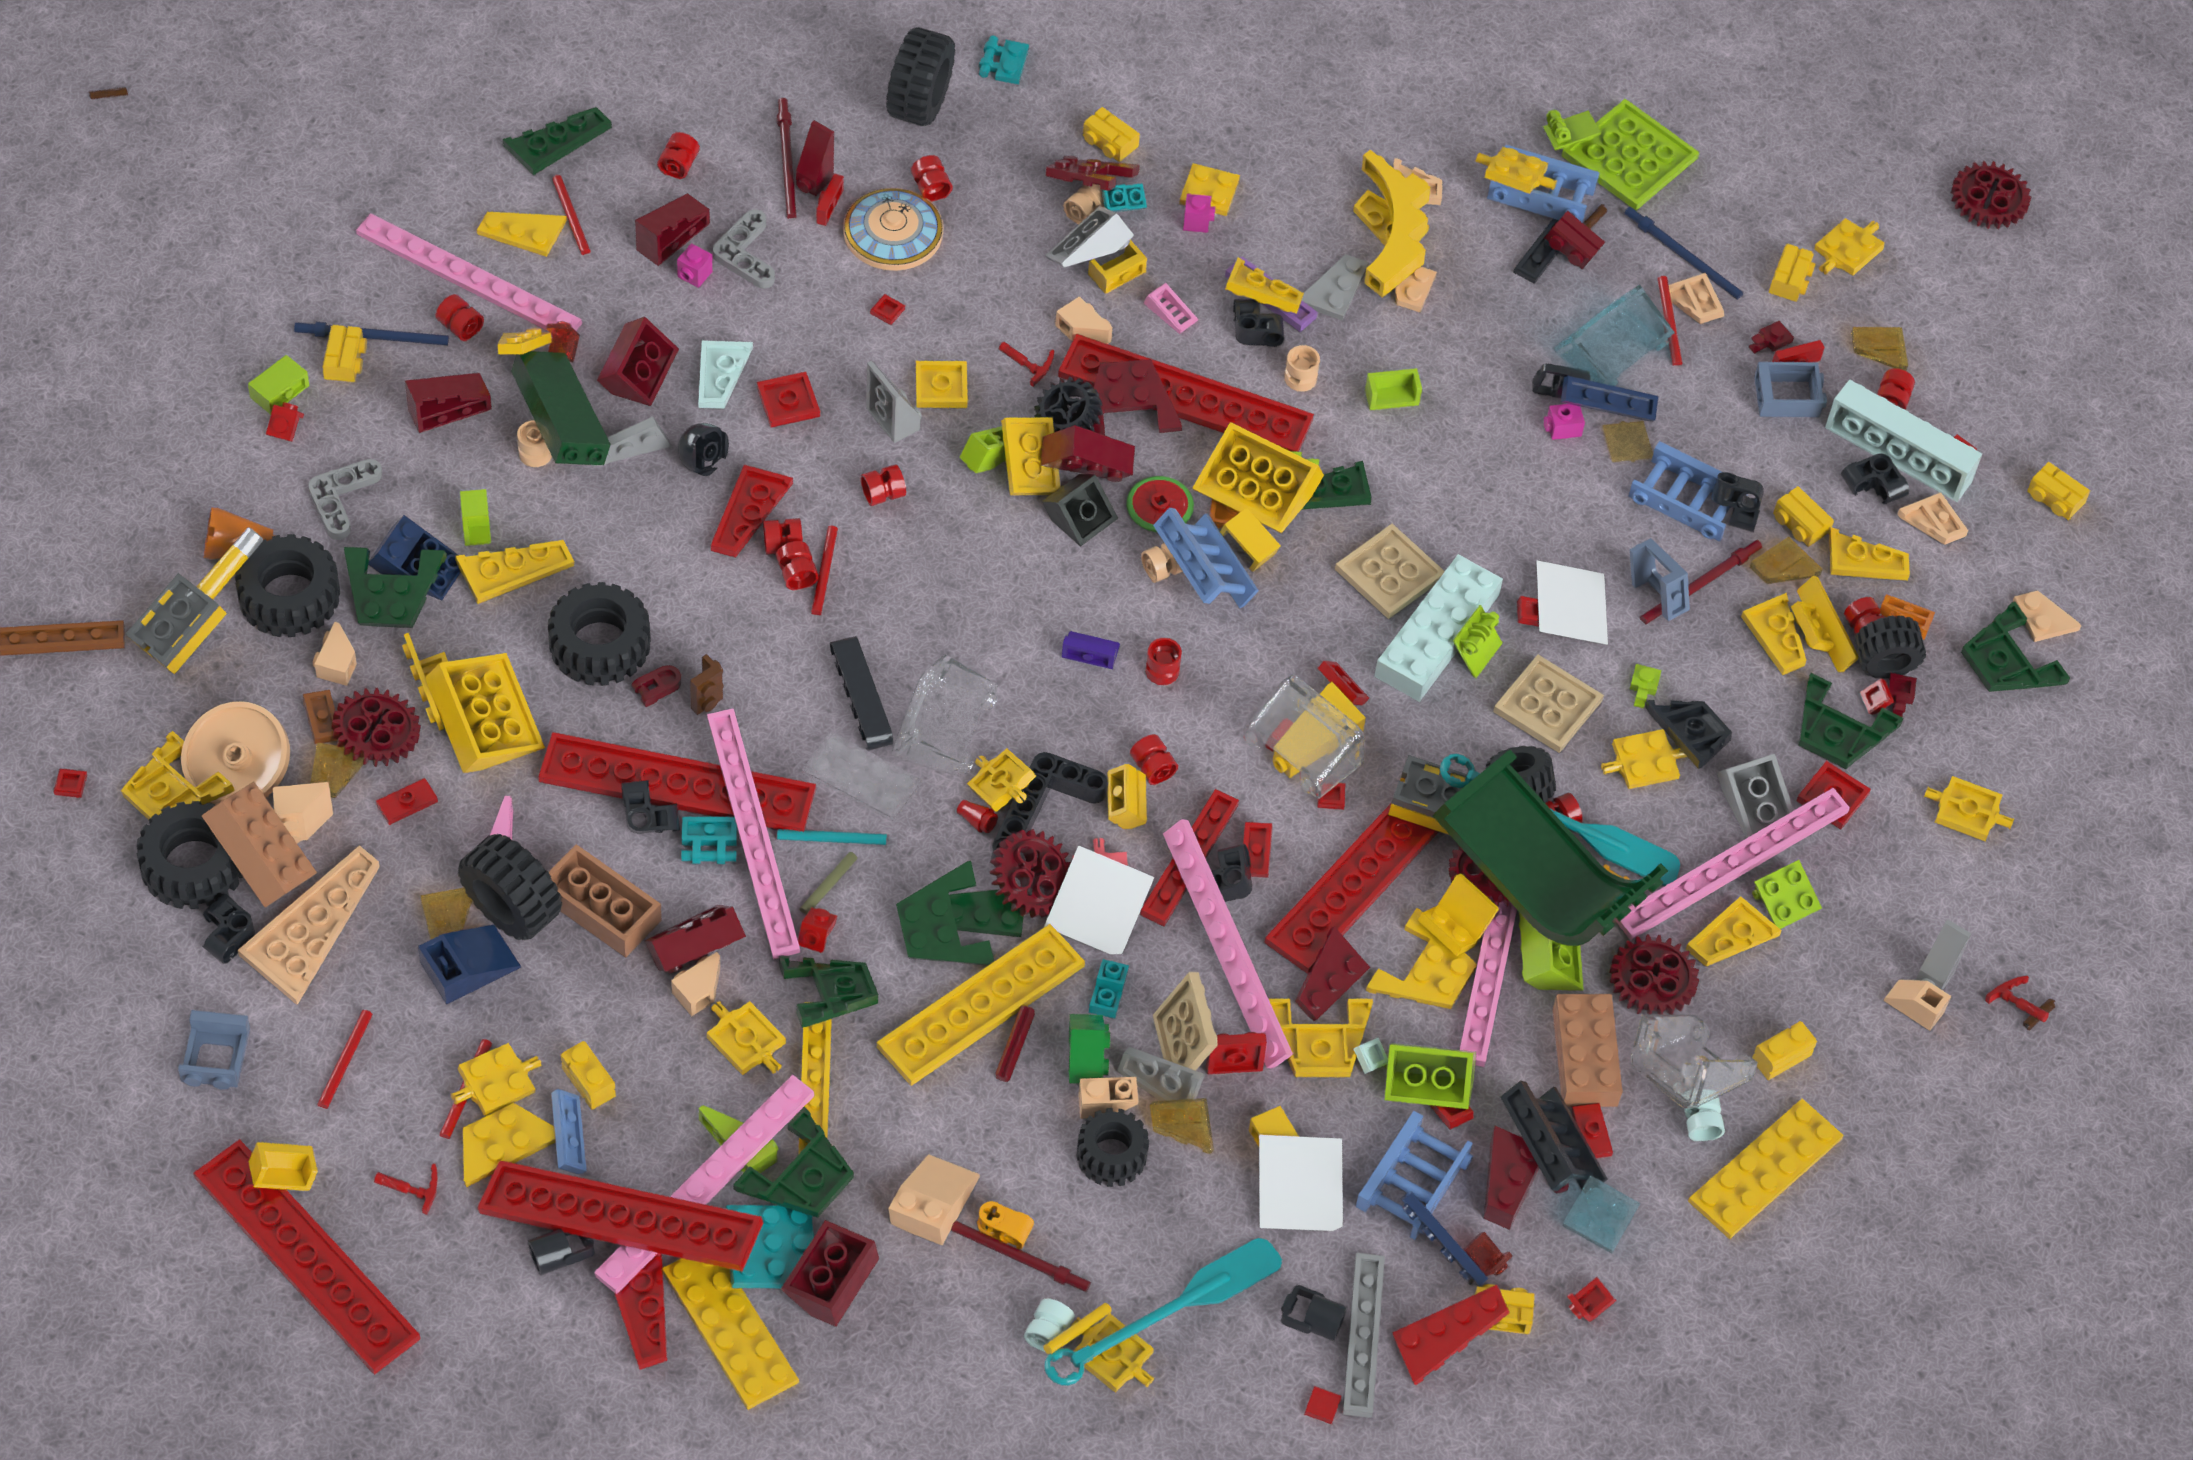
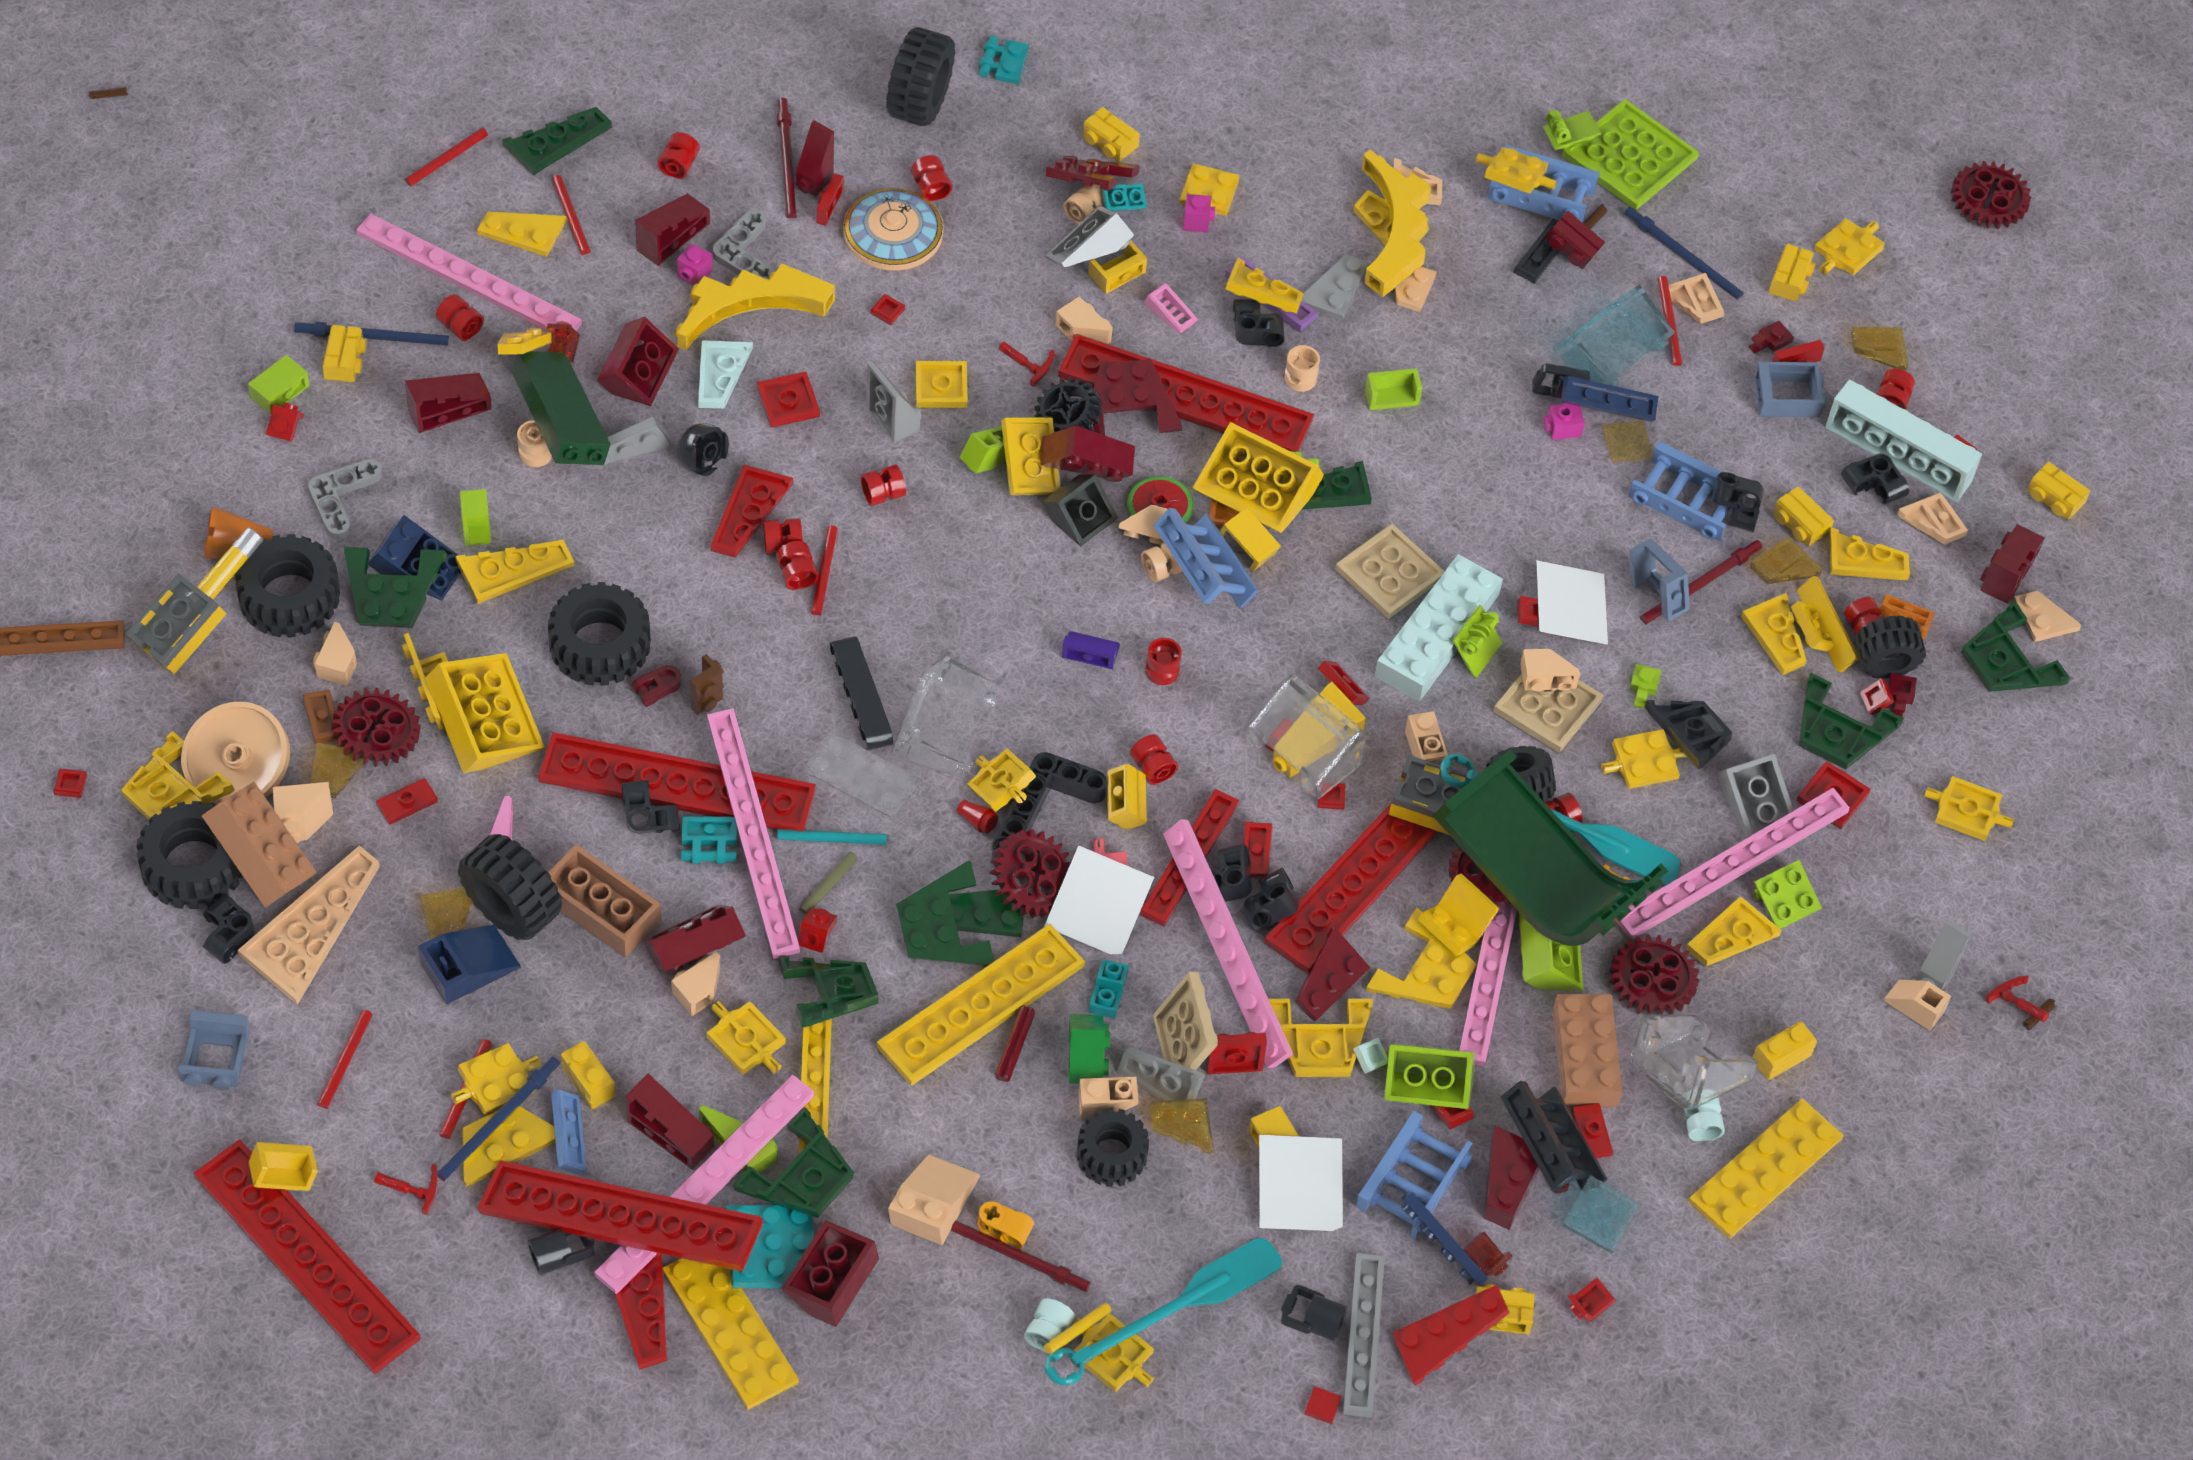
(446, 157): none -> red bar
(534, 1081): none -> dark blue bar
(668, 1122): none -> dark red wedge
(749, 292): none -> yellow arch
(1143, 524): none -> light nougat slope
(1273, 902): none -> black piece
(1425, 737): none -> light nougat slope
(1547, 671): none -> light nougat slope
(2011, 563): none -> dark red wedge

